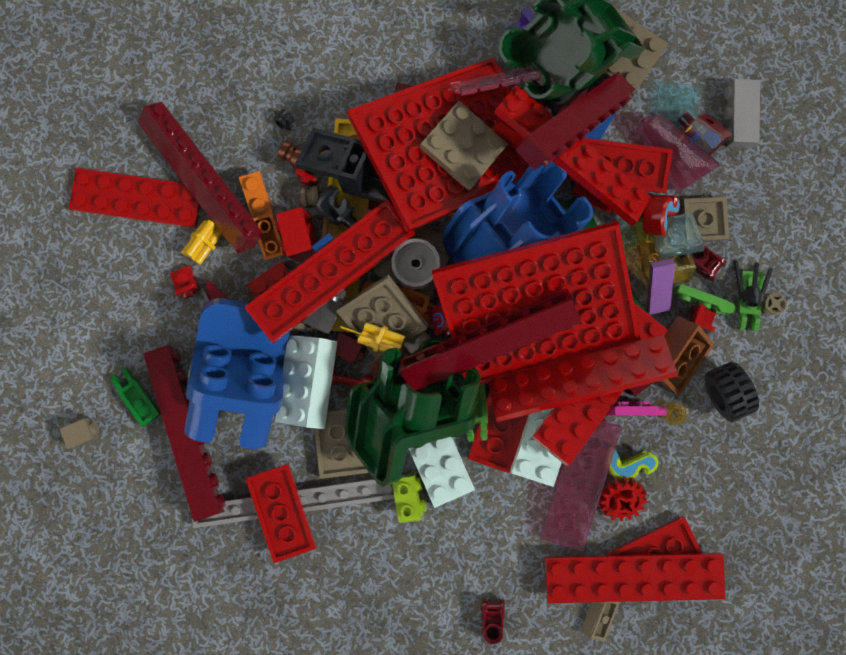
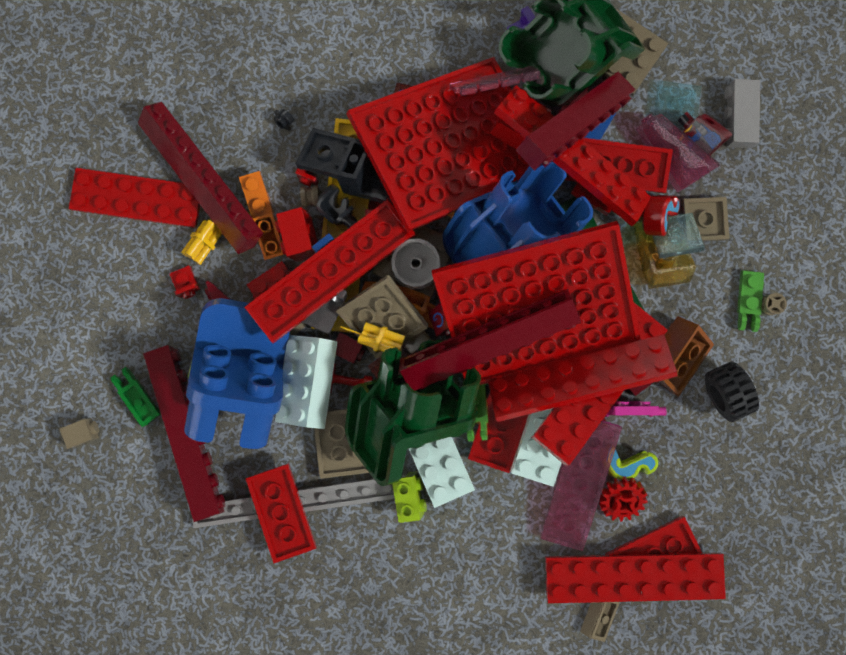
(289, 153): copper wheel -> none
(463, 145): dark tan plate -> none
(492, 616): dark red piece -> none
(660, 286): medium lavender tile -> none
(681, 414): clear yellow plate -> none
(688, 294): bright green hinge -> none
(703, 318): red panel -> none
(708, 263): dark red piece -> none
(752, 295): black plant -> none

